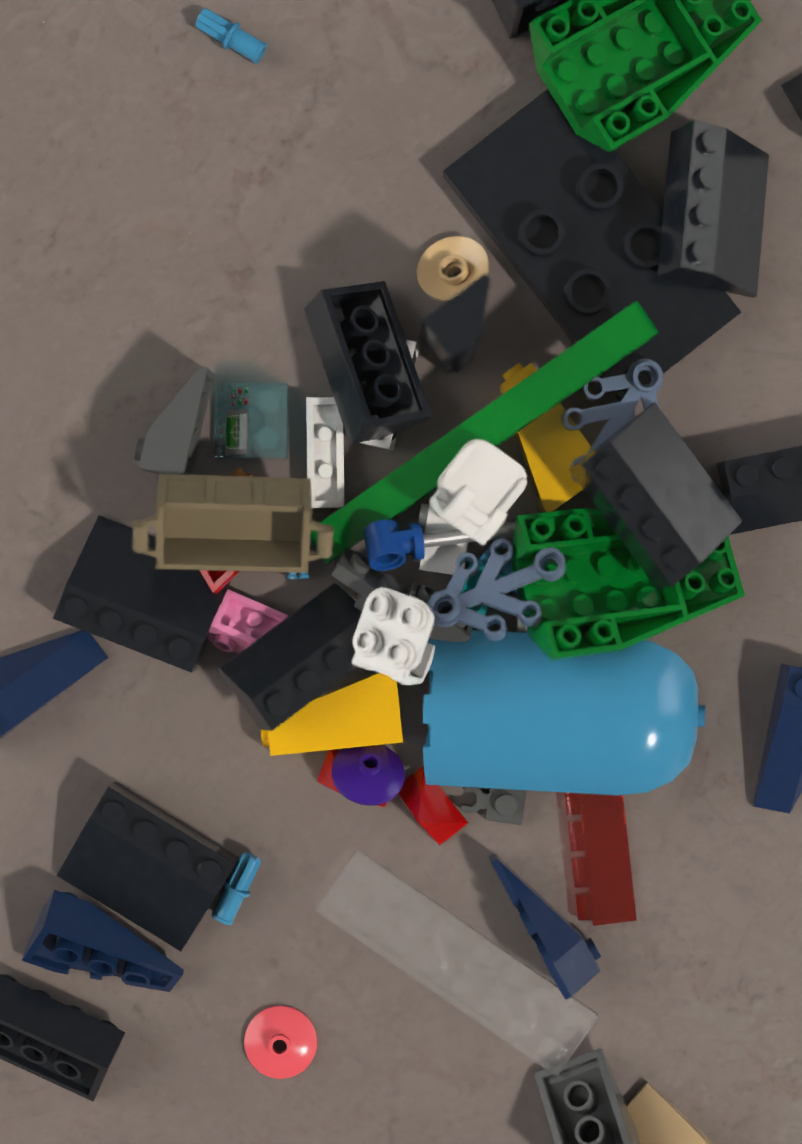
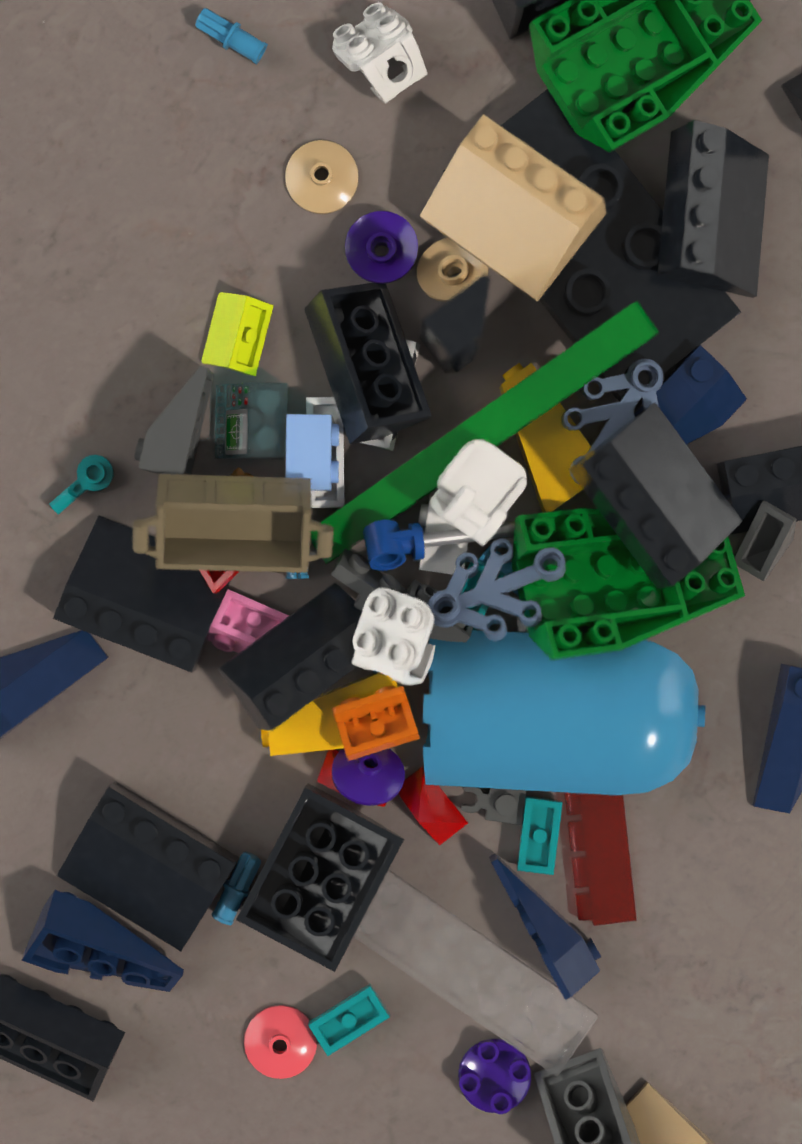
(93, 474): none -> teal plate
(237, 333): none -> neon yellow panel
(310, 449): none -> light blue brick
(320, 877): none -> black slope
(323, 195): none -> tan dish
(349, 1019): none -> teal plate
(373, 43): none -> white piece
(375, 722): none -> orange bracket
(386, 230): none -> dark purple dish
(494, 1076): none -> dark purple dish
(512, 208): none -> tan slope
(539, 835): none -> teal plate
(698, 396): none -> dark blue wedge
(766, 541): none -> dark grey slope

